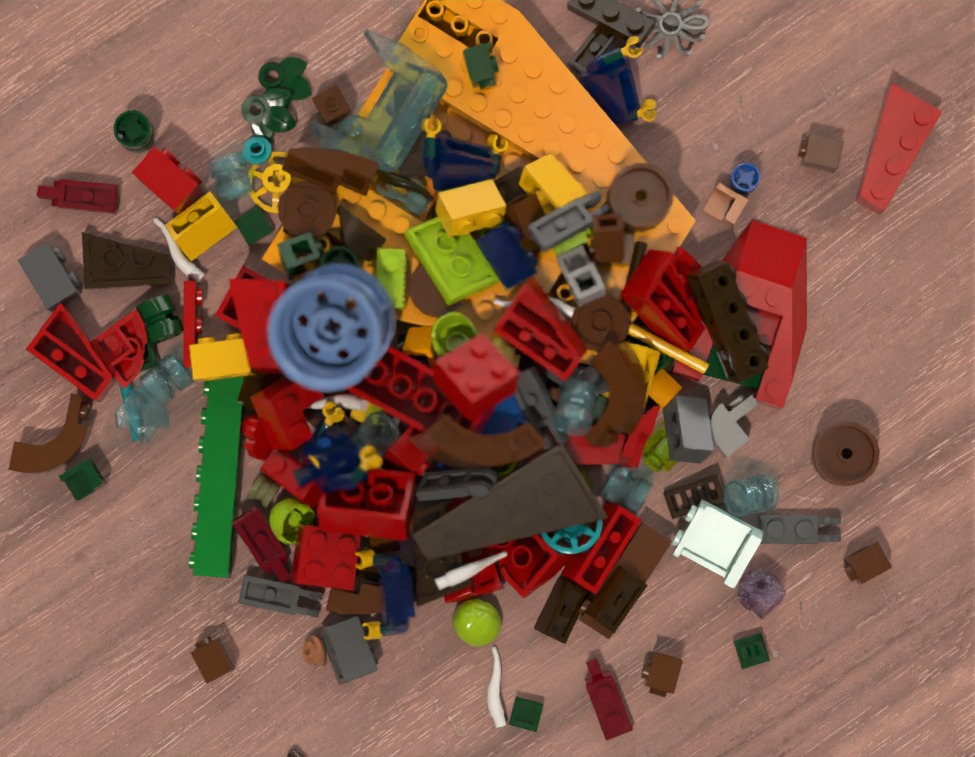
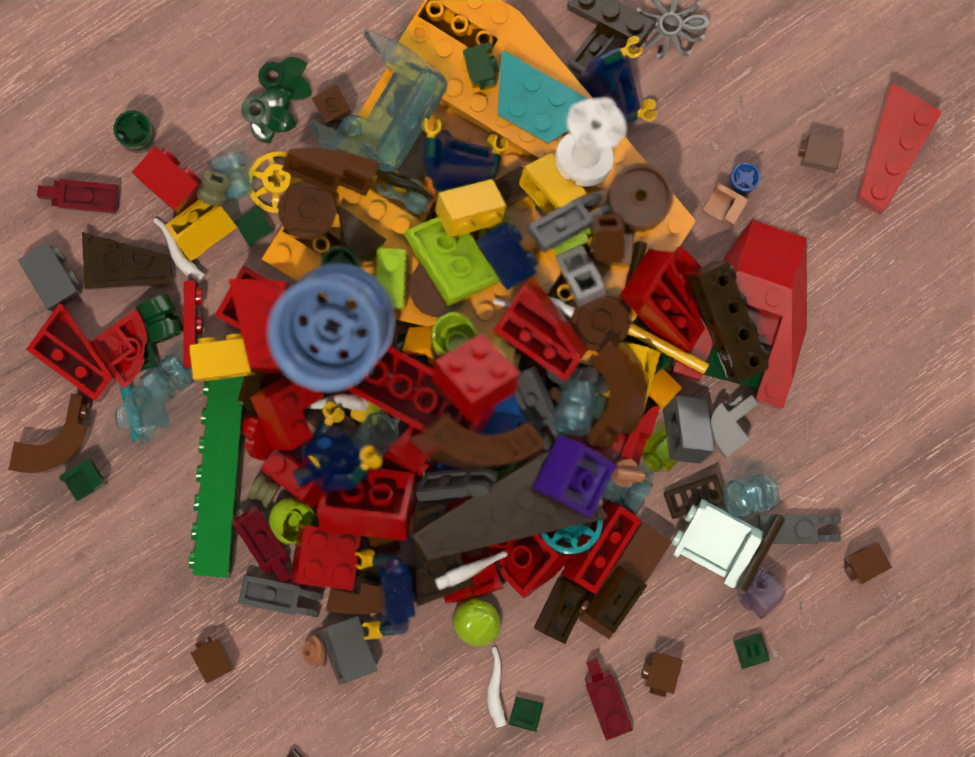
(213, 188): none -> olive wheel
(257, 158): teal plate -> none
(292, 249): dark green brick -> none
(523, 212): reddish brown brick -> none
(534, 99): none -> teal wing
(575, 476): none -> dark purple slope
(587, 151): none -> white piece
(627, 473): none -> nougat plate
(760, 553): none -> dark brown bar
(832, 466): reddish brown wheel -> none

